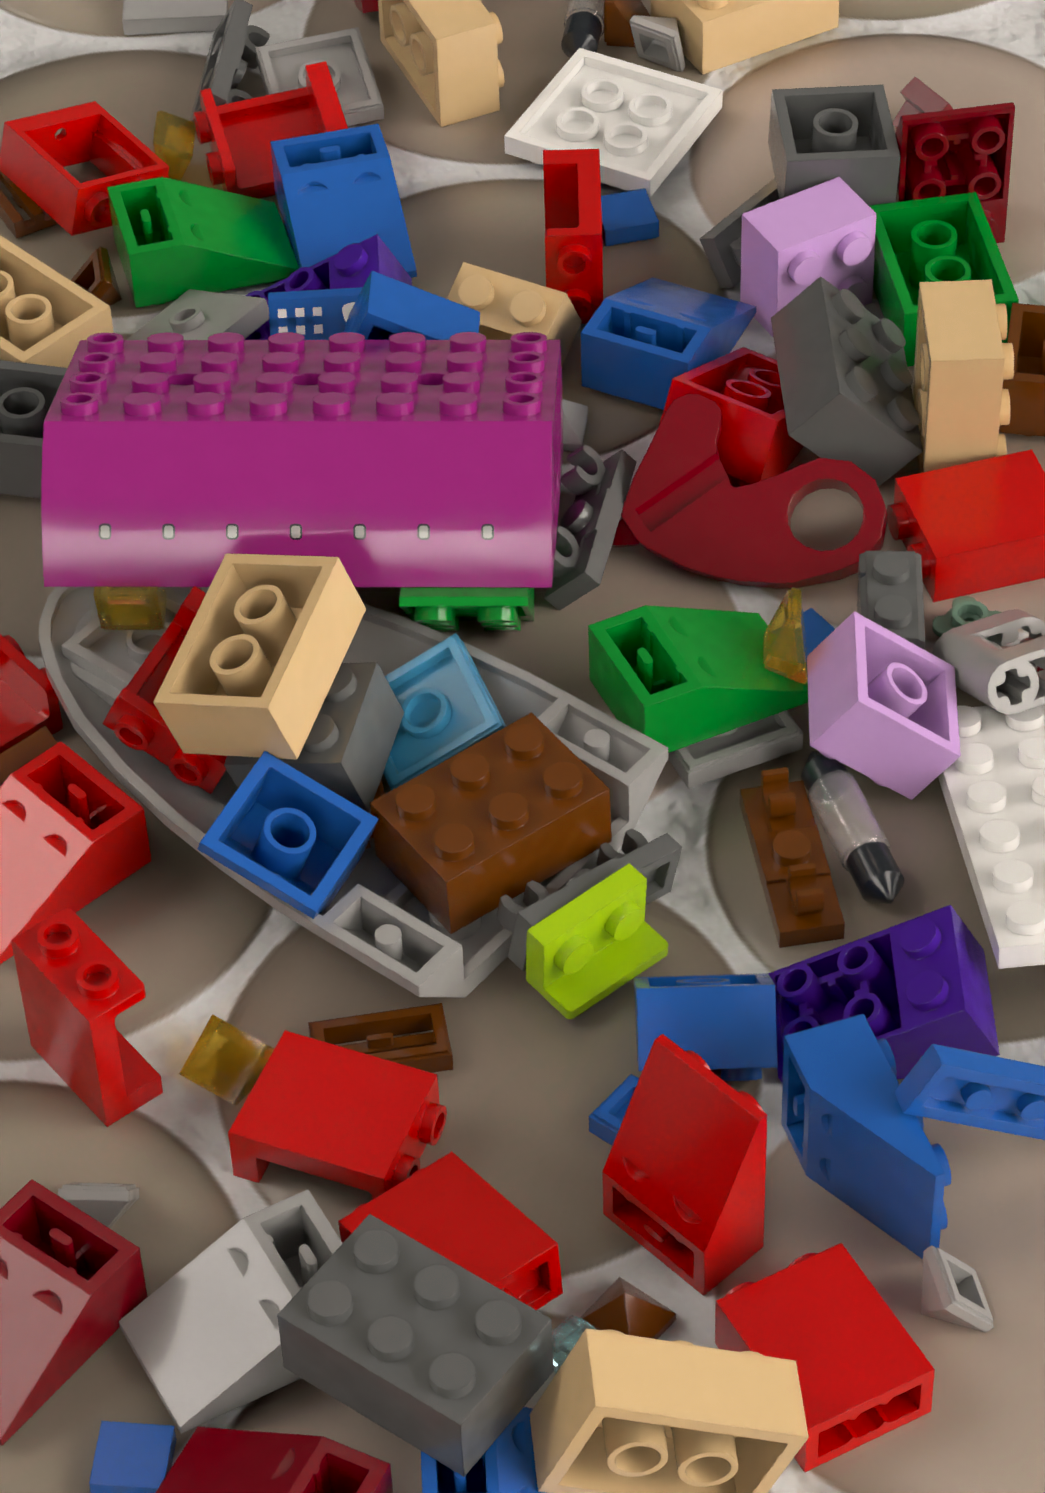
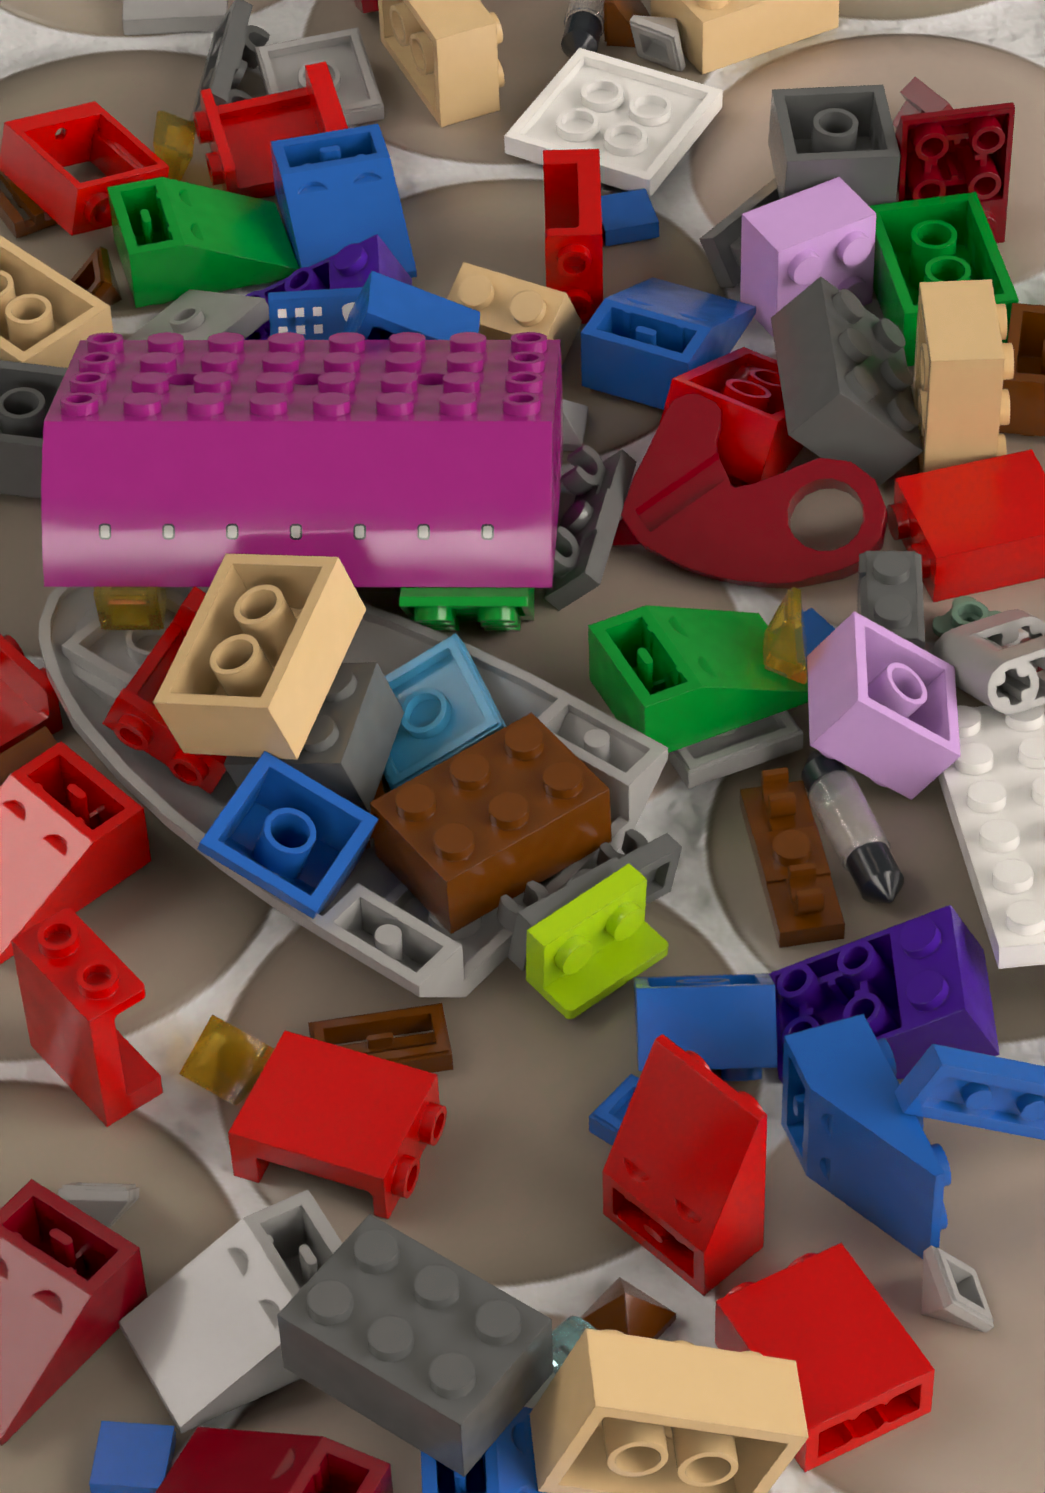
(472, 1226): red panel -> none

